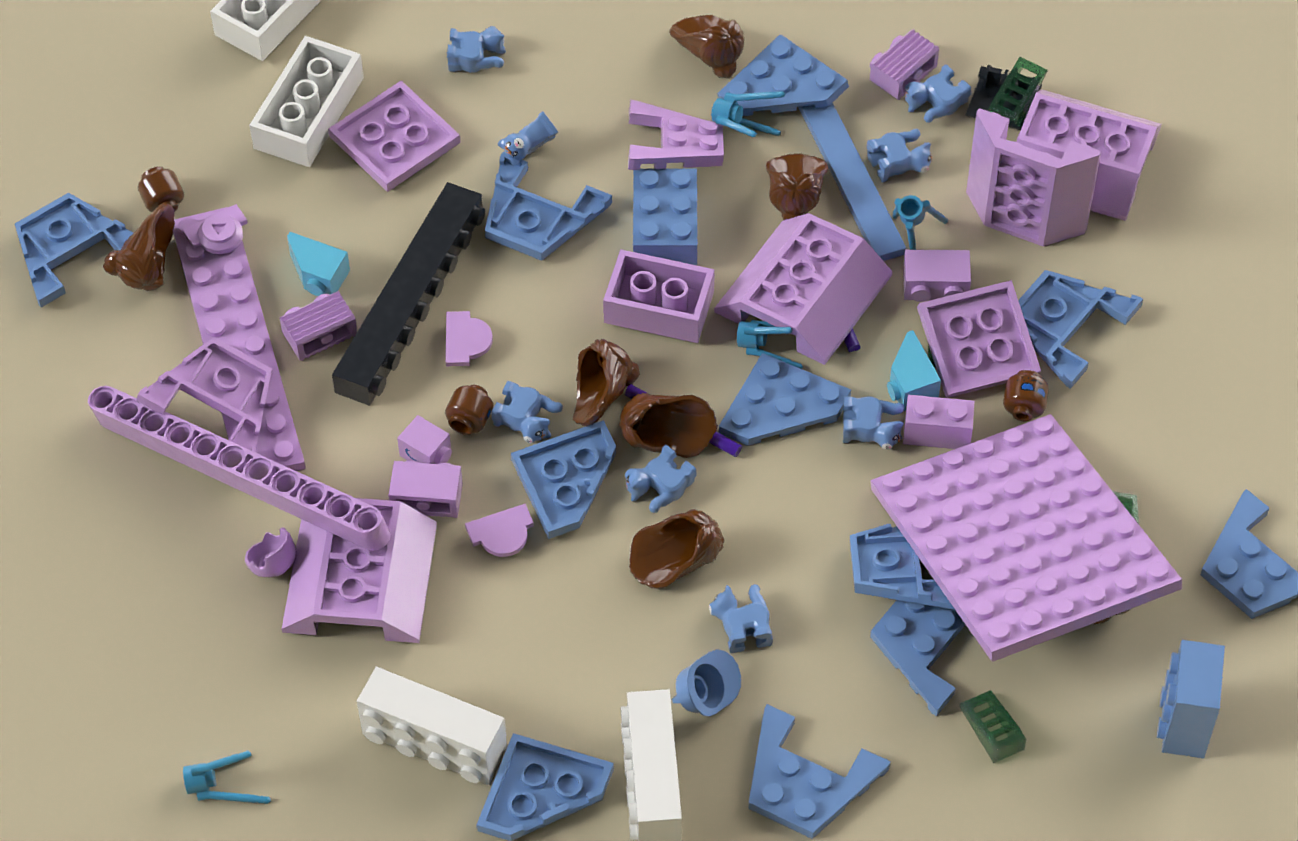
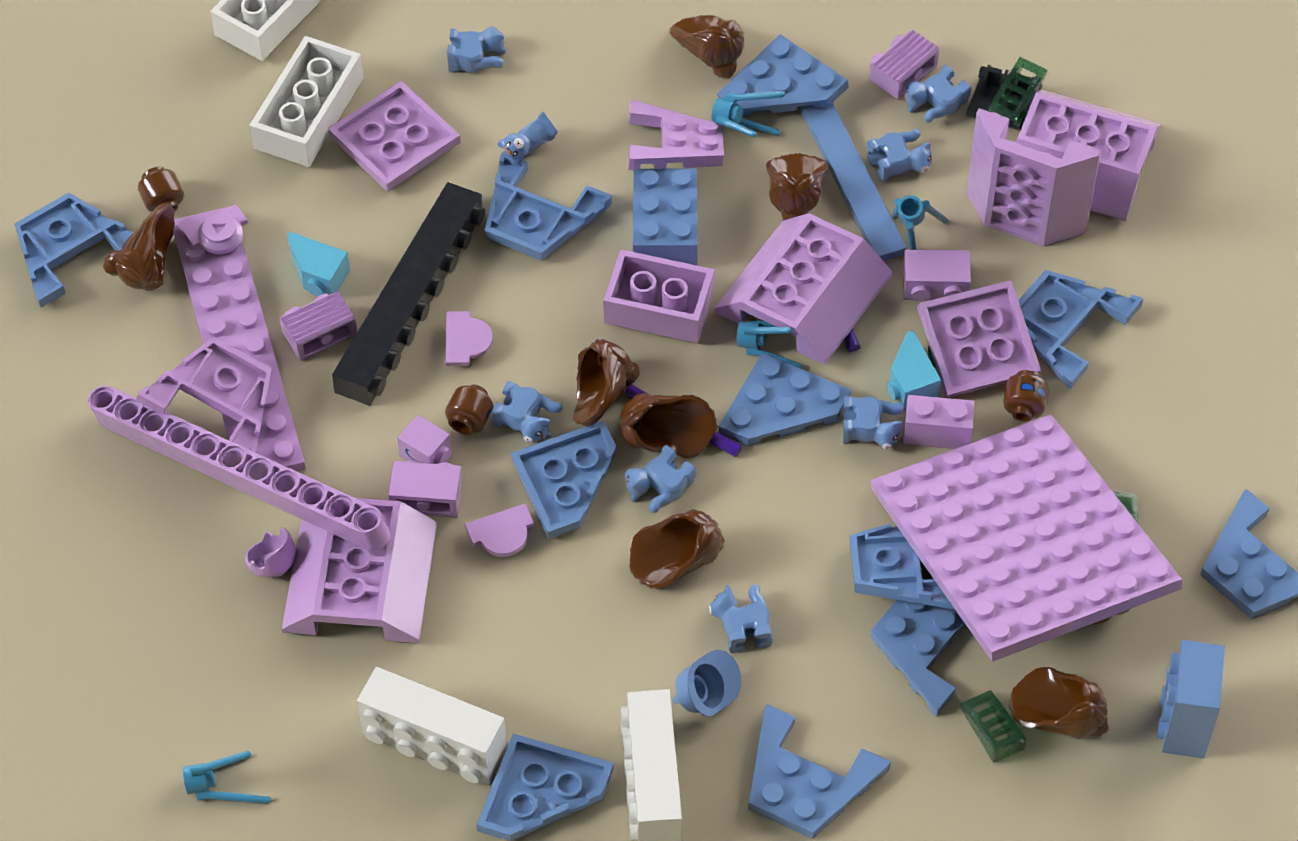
(1060, 704): none -> reddish brown hair

